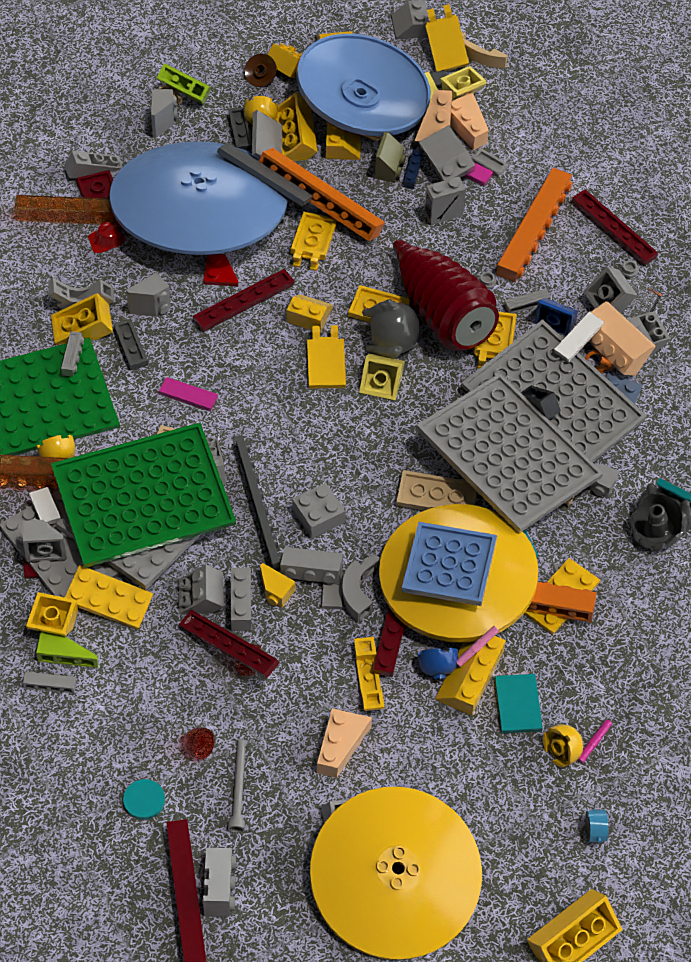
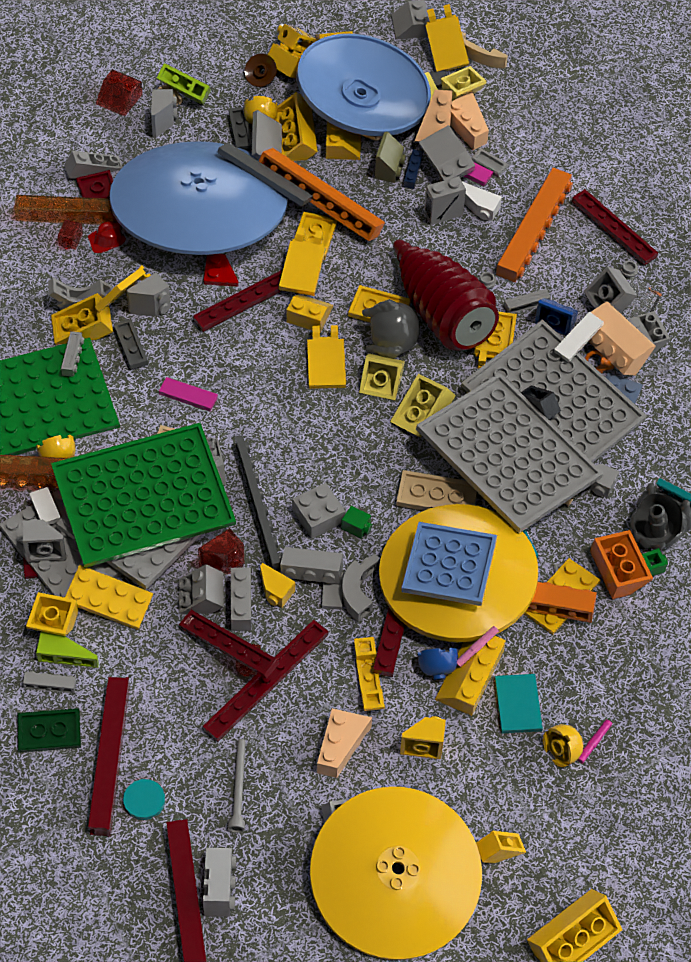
(49, 730): none -> dark green tile
(70, 234): none -> clear red brick
(109, 756): none -> dark red tile
(119, 92): none -> clear red slope
(121, 288): none -> yellow tile
(198, 742): clear red helmet -> none
(222, 552): none -> clear red slope
(260, 686): none -> dark red plate
(290, 35): none -> yellow torso
(303, 264): none -> yellow tile
(356, 522): none -> green brick
(420, 402): none -> light yellow slope
(424, 738): none -> yellow slope
(481, 202): none -> white slope
(499, 846): none -> yellow slope
(596, 825): dark azure piece -> none
(620, 563): none -> orange slope
(657, 560): none -> green brick

